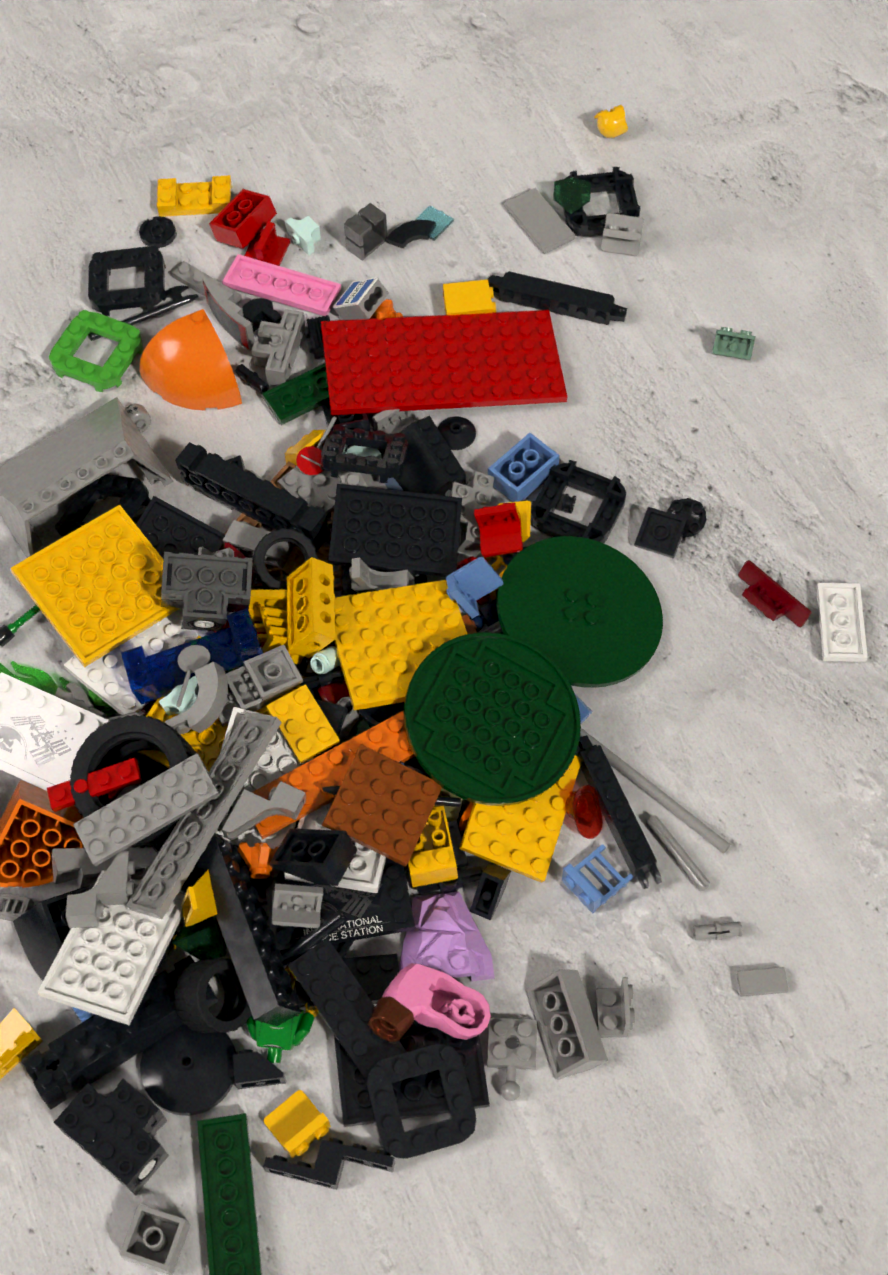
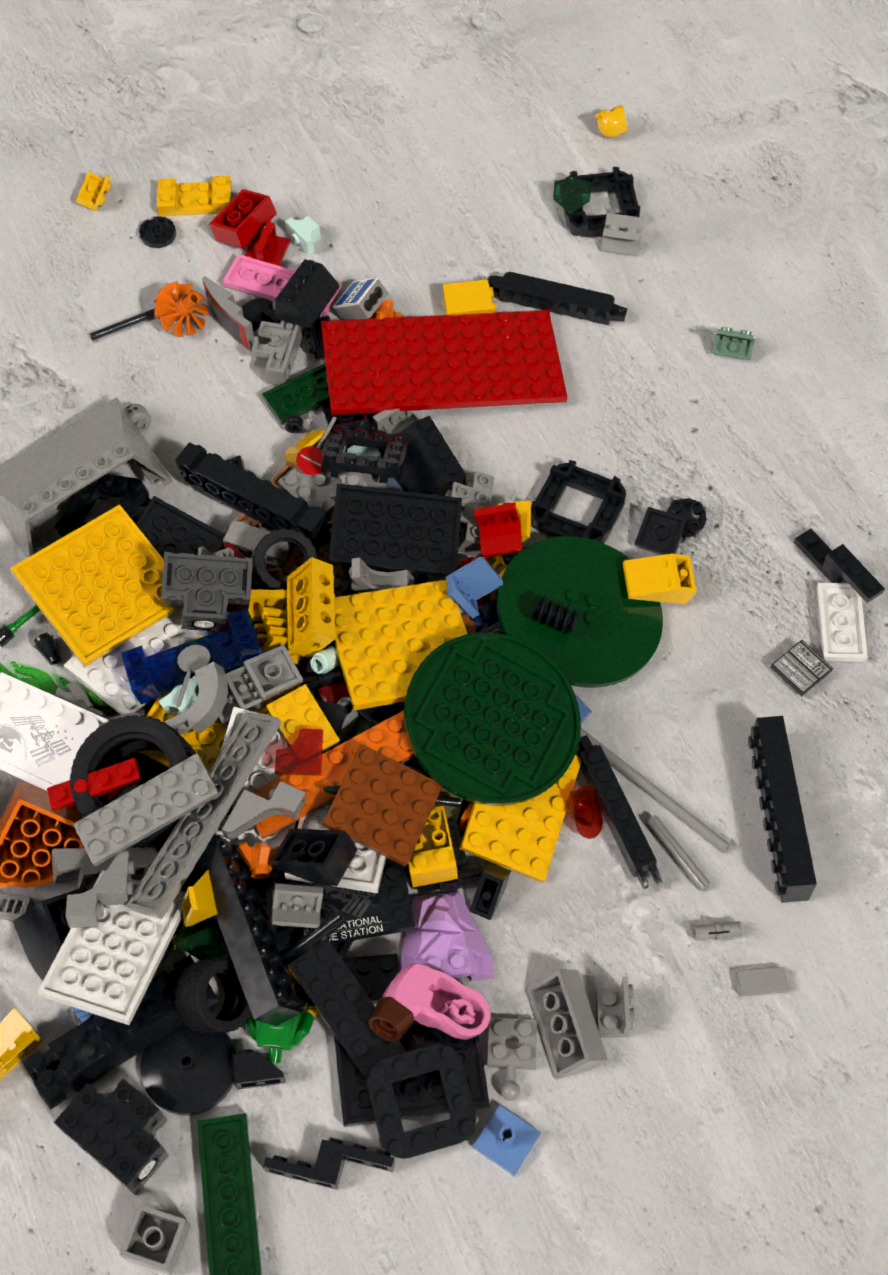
(47, 647): none -> black cone
(92, 191): none -> yellow bracket
(100, 377): bright green plate -> none
(149, 295): black plate -> none
(174, 305): none -> orange piece
(190, 365): orange brick -> none
(193, 277): light grey plate -> none
(251, 378): black axle -> none
(294, 424): none -> black bush
(297, 1124): yellow bracket -> none
(303, 756): none -> clear red tile
(306, 294): none -> black slope
(365, 231): flat silver piece -> none
(411, 231): black tile -> none
(442, 220): clear light blue piece -> none
(459, 438): black dish -> none
(506, 1140): none -> medium blue tile
(523, 468): medium blue brick -> none
(539, 220): light grey tile -> none
(555, 614): none -> black piece
(568, 503): black bush -> none
(584, 889): medium blue plate -> none
(660, 578): none -> yellow slope
(770, 596): dark red bracket -> none
(782, 810): none -> black brick
(801, 668): none -> tile
(839, 565): none -> black bracket

